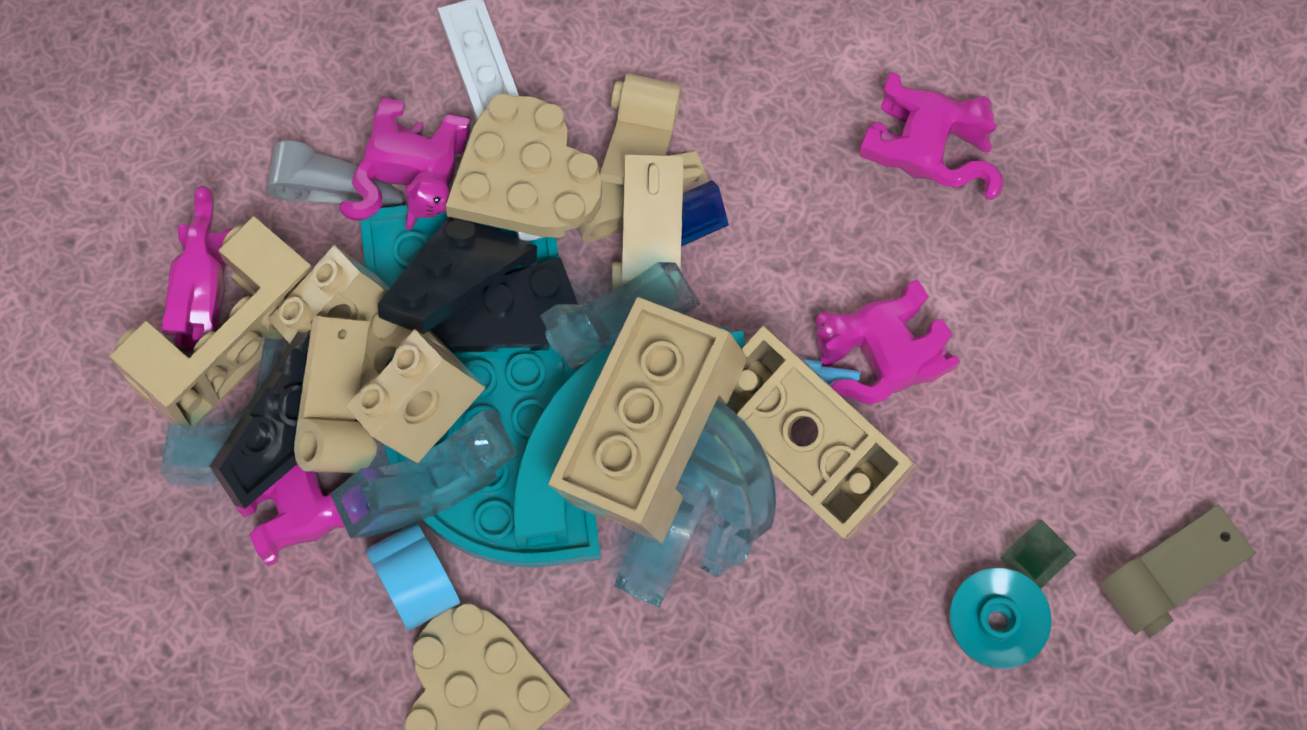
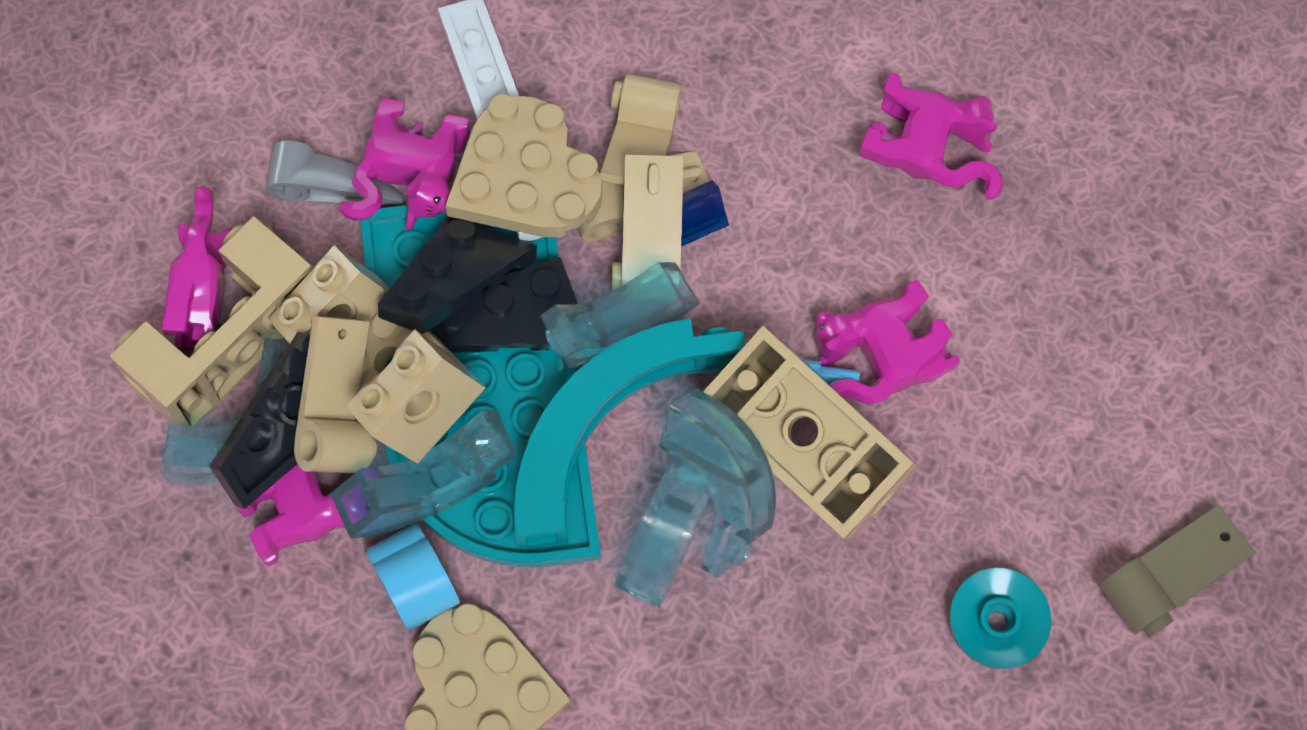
(647, 418): tan piece -> none
(1039, 554): clear green slope -> none

